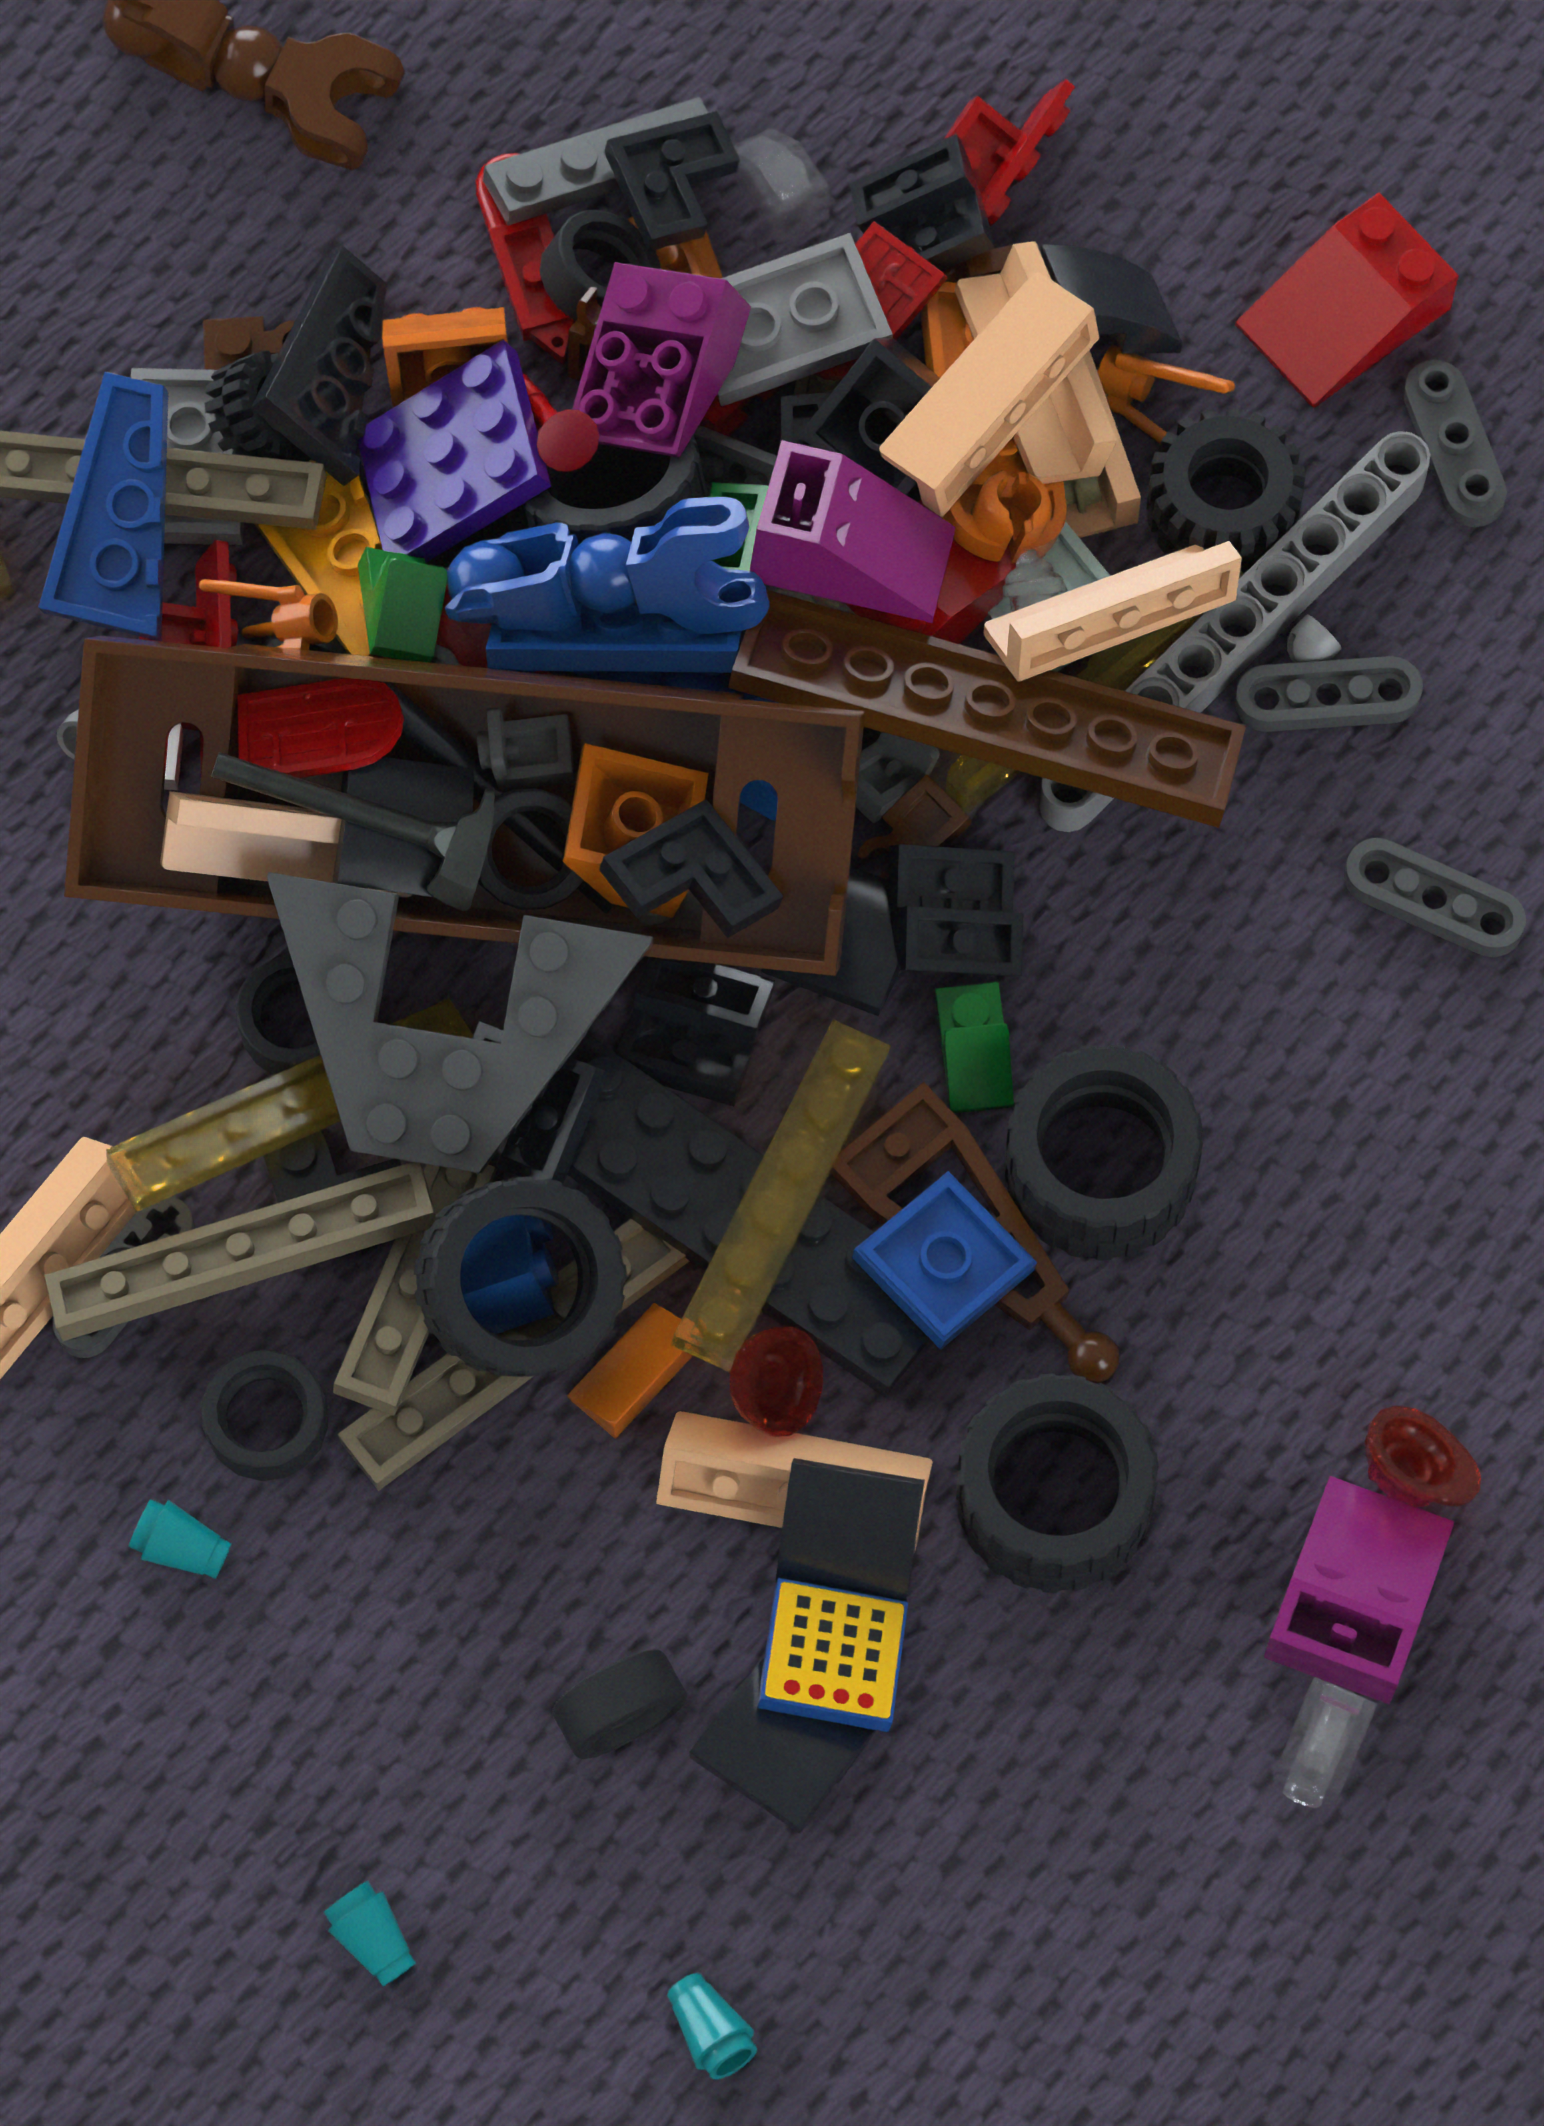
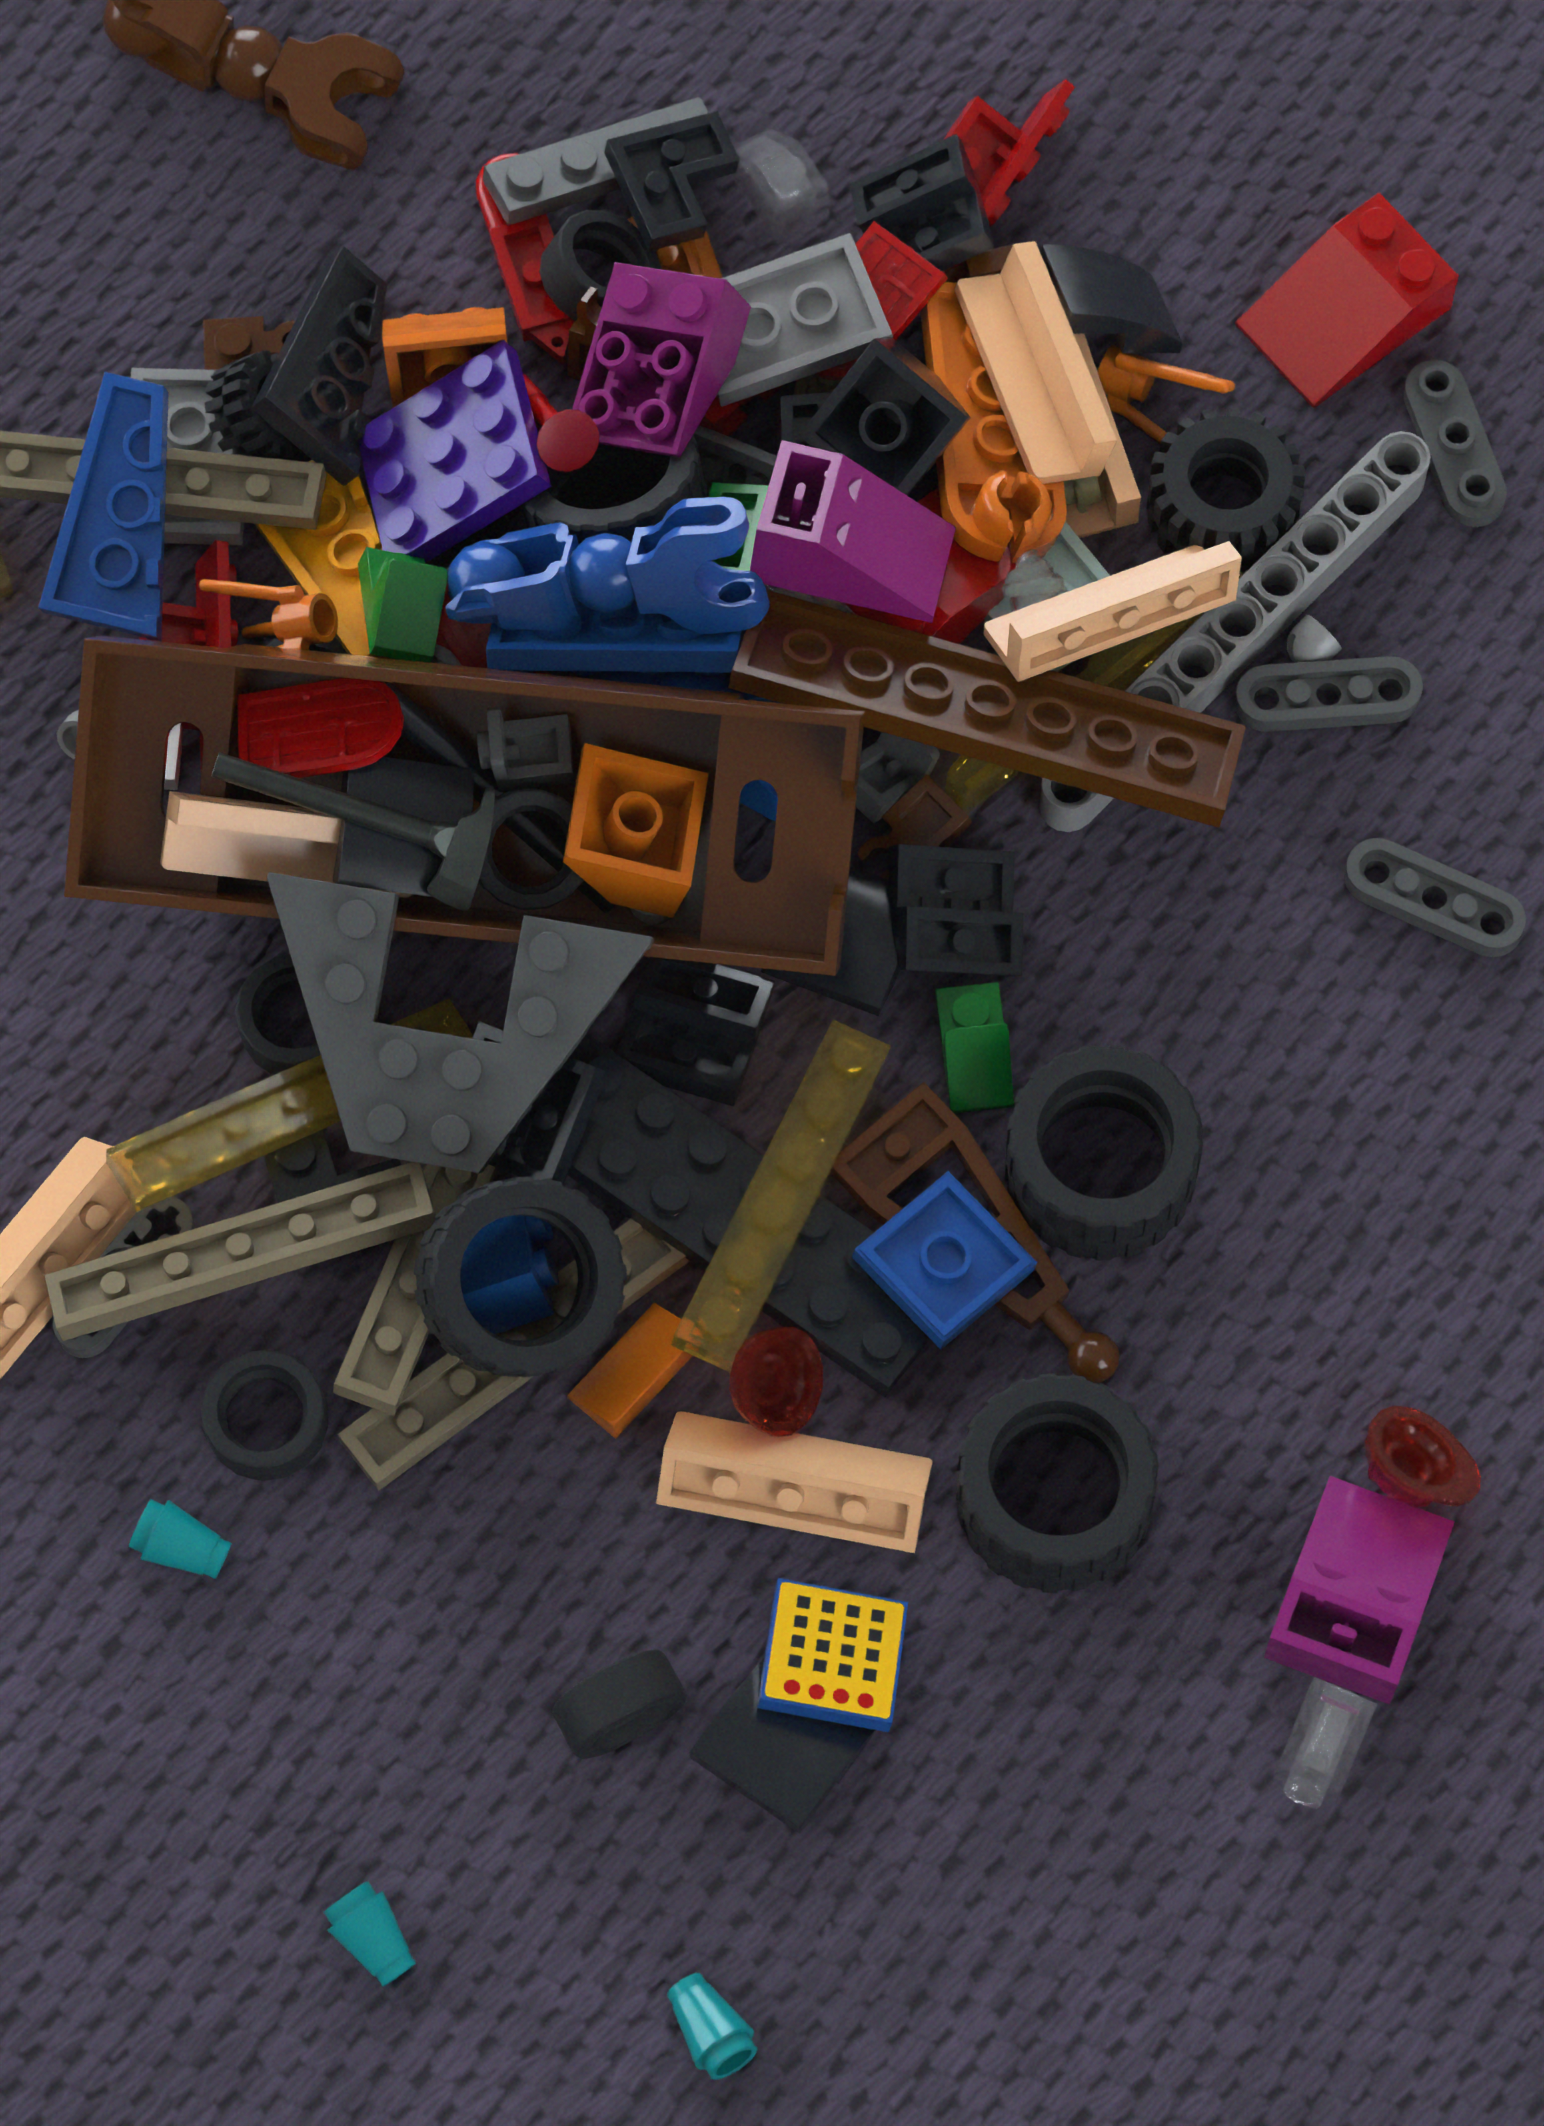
(696, 855): black plate -> none
(850, 1529): black slope -> none
(991, 390): light nougat panel -> none

